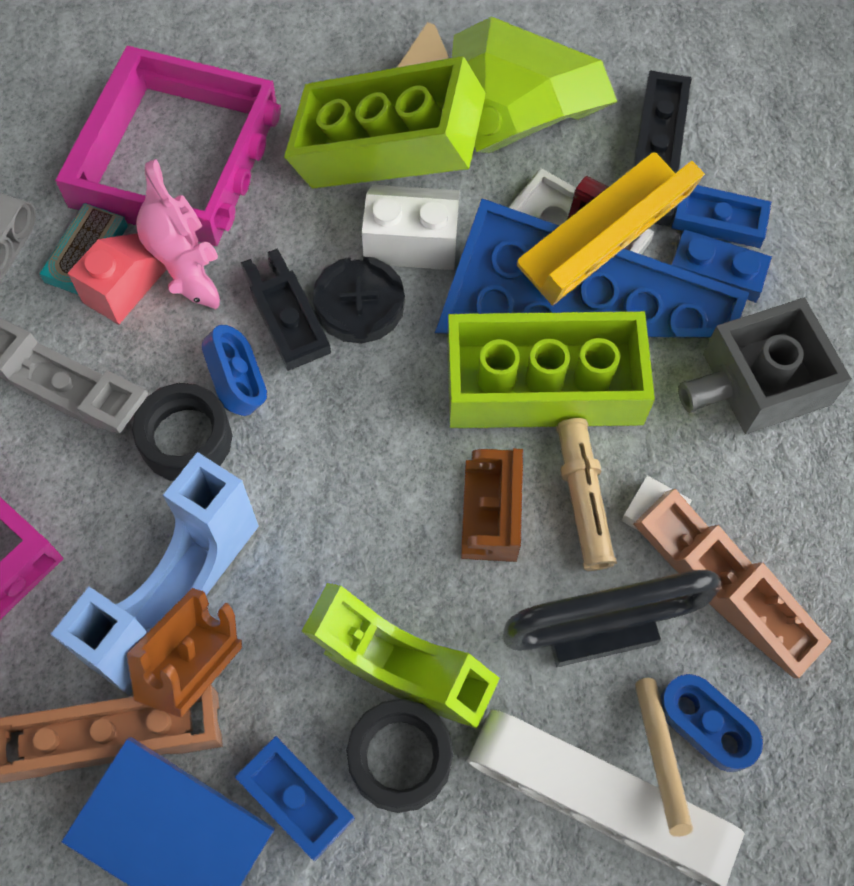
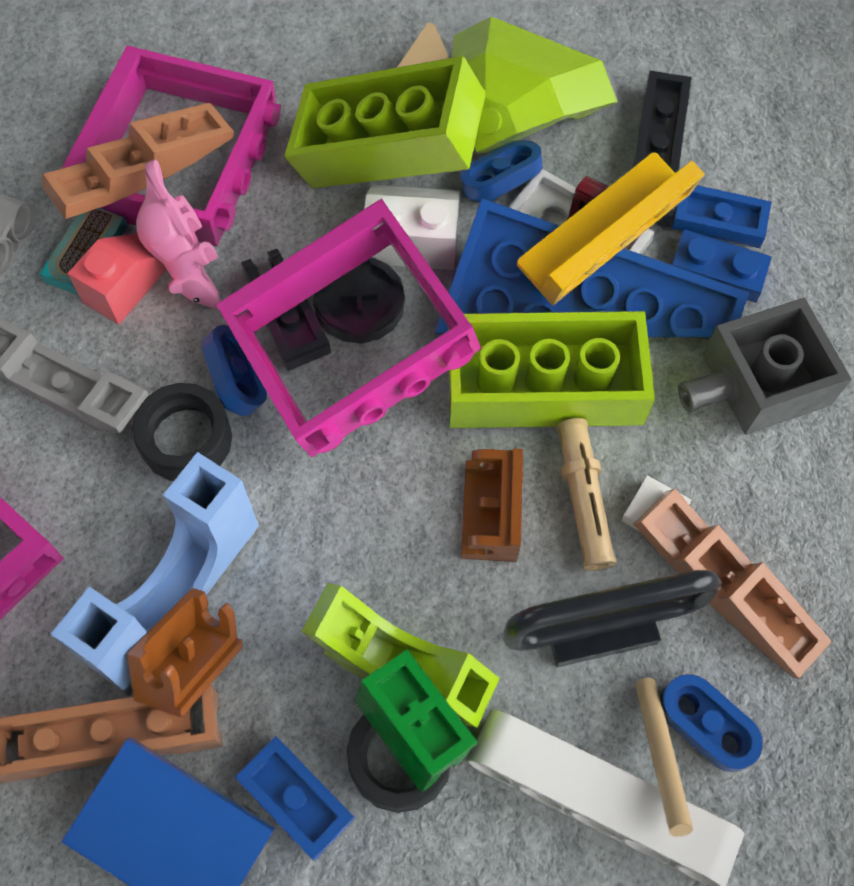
(118, 166): none -> nougat slope
(312, 271): none -> dark pink window
(414, 720): none -> green hinge
(502, 170): none -> blue plate

